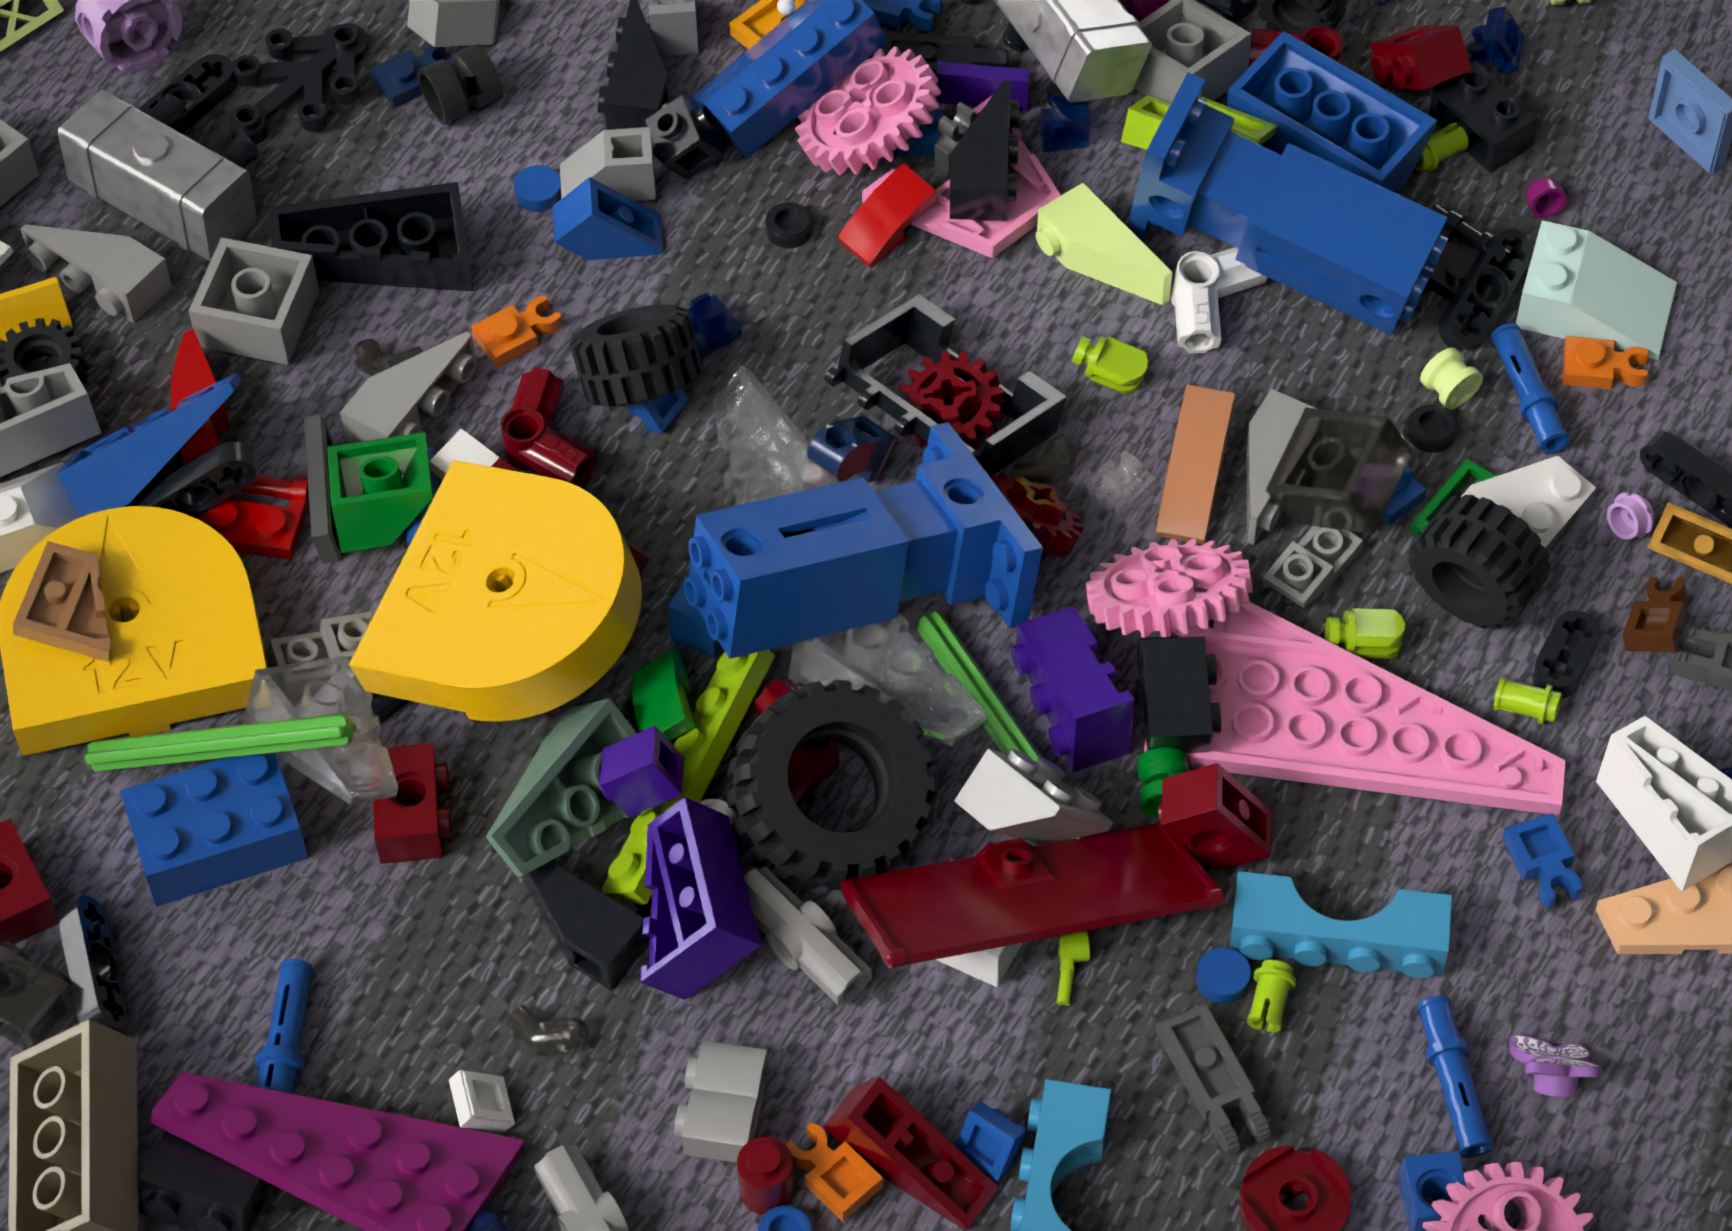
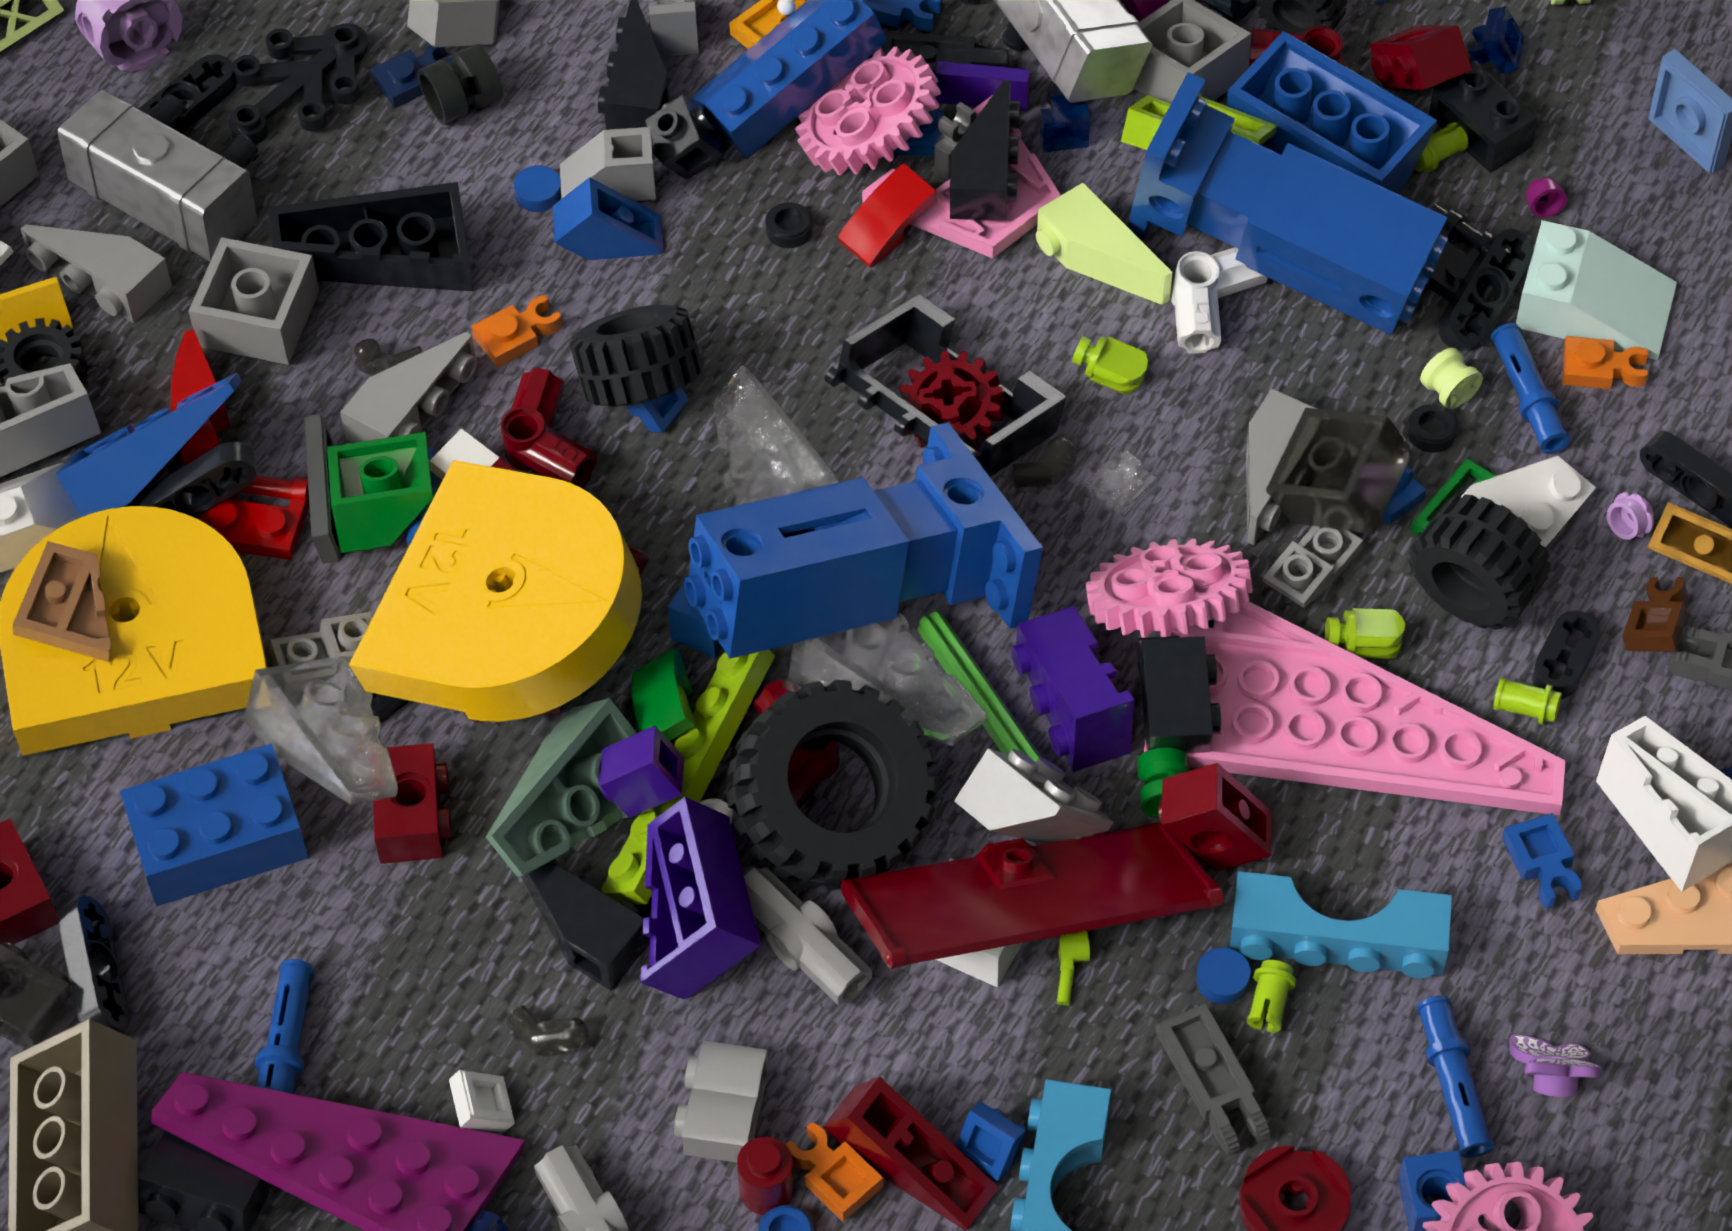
(221, 742): bright green axle -> none
(712, 323): clear blue tile -> none
(845, 450): dark blue leg -> none
(1041, 512): dark red gear -> none
(1195, 464): nougat slope -> none

